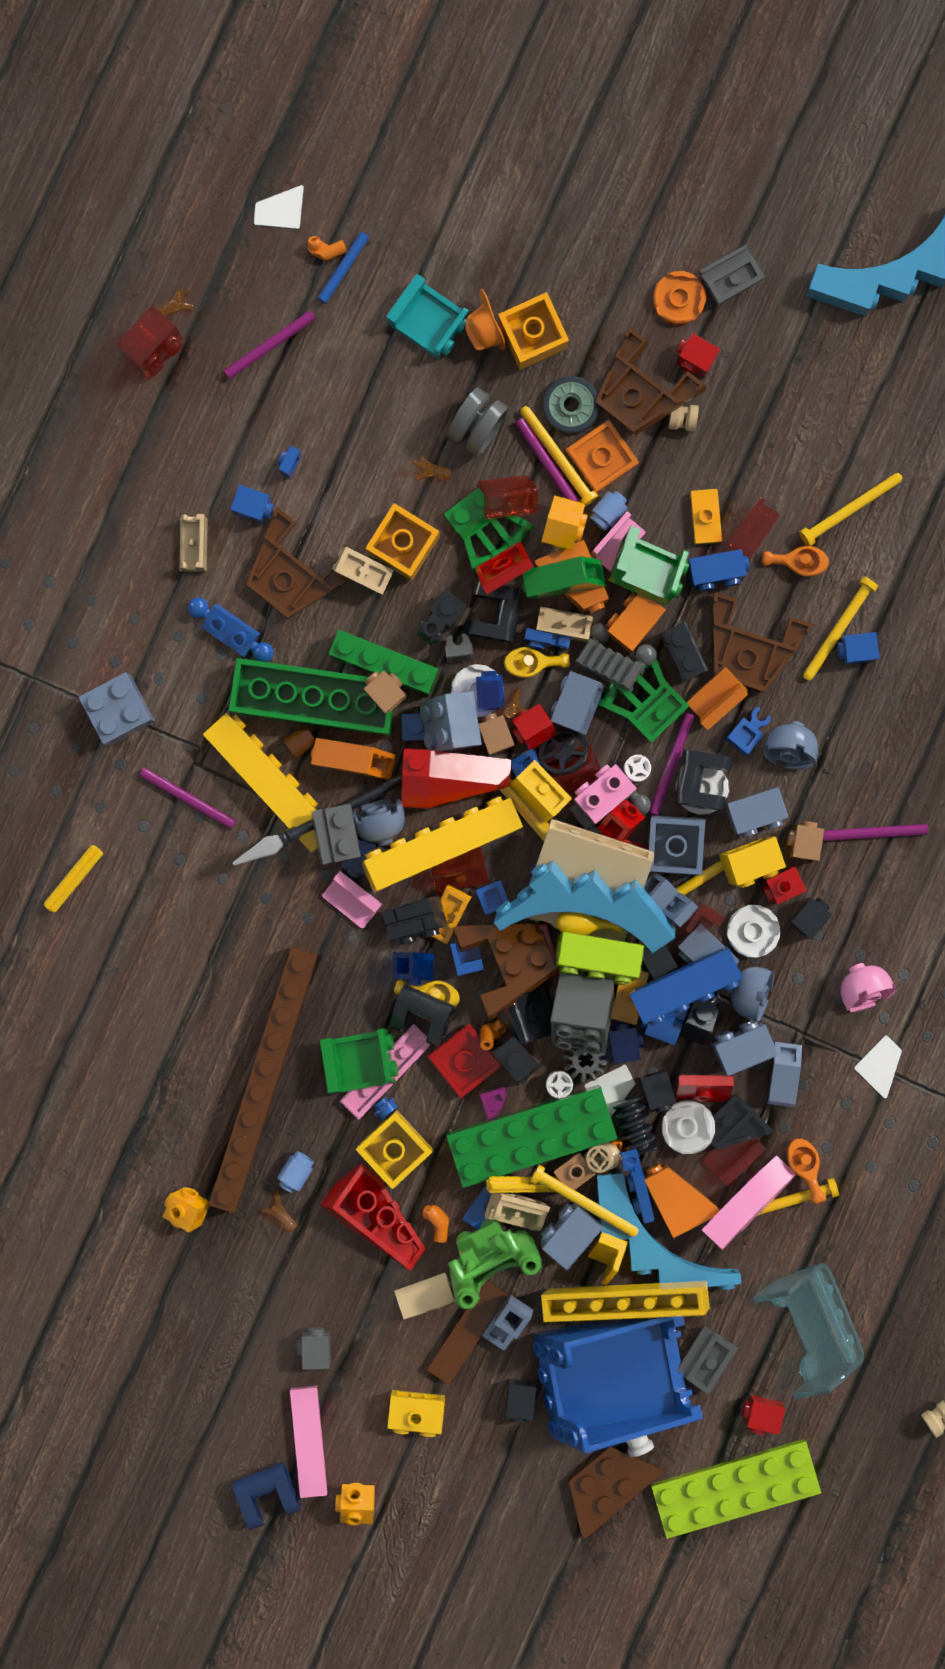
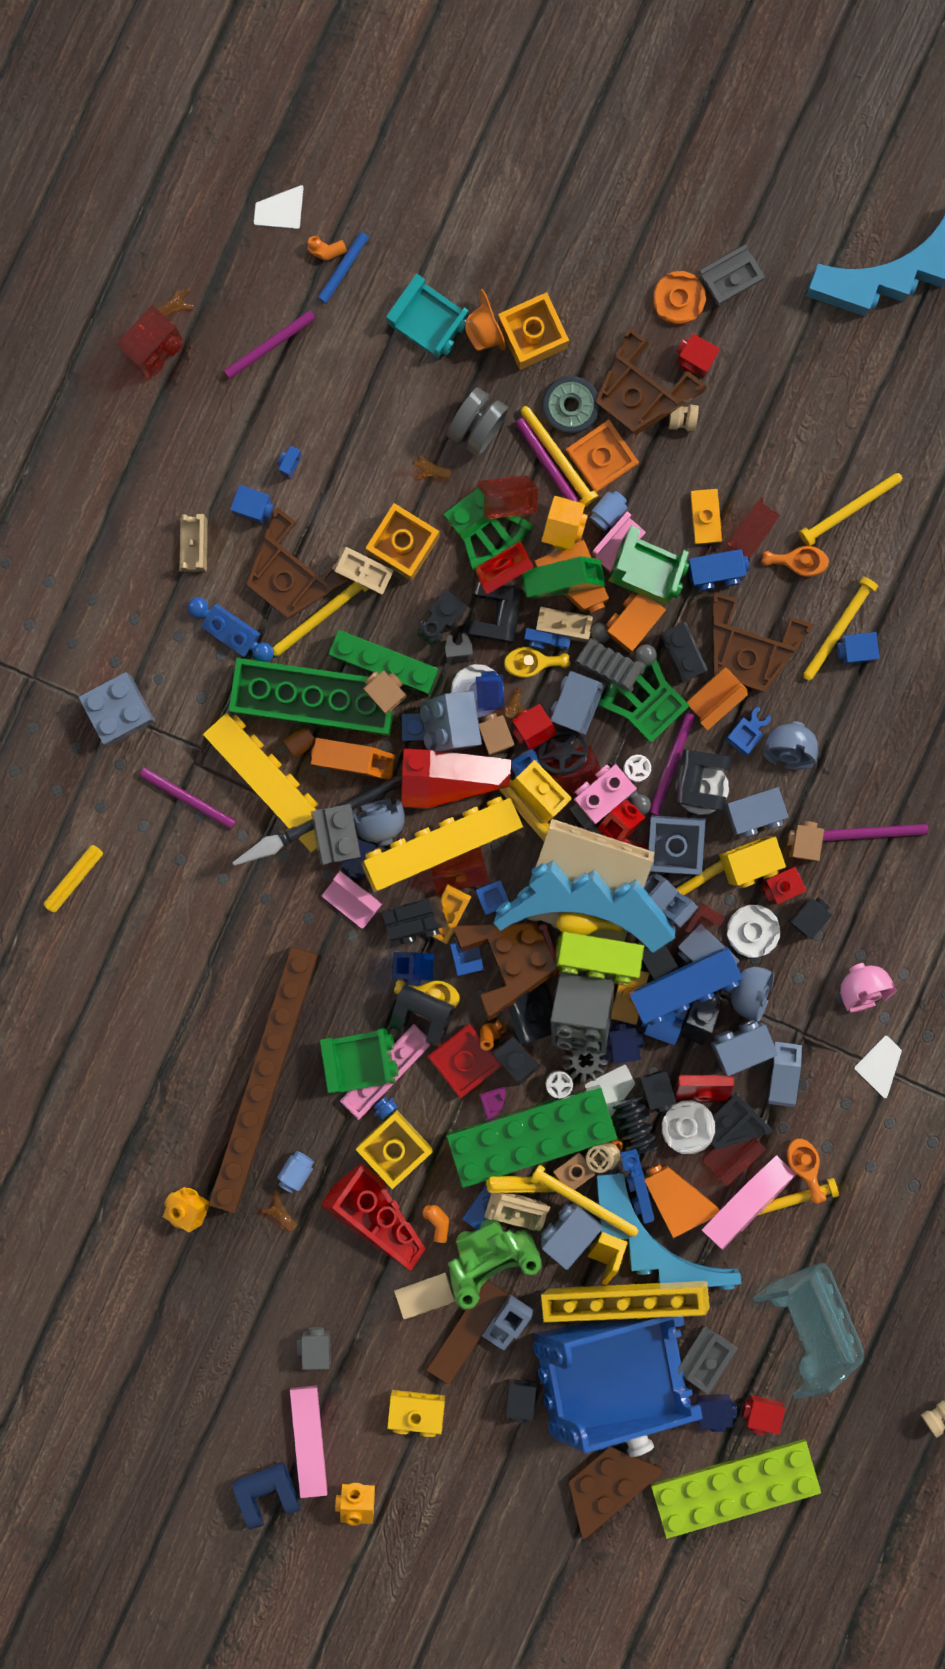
(318, 617): none -> yellow bar
(716, 1412): none -> clear blue brick

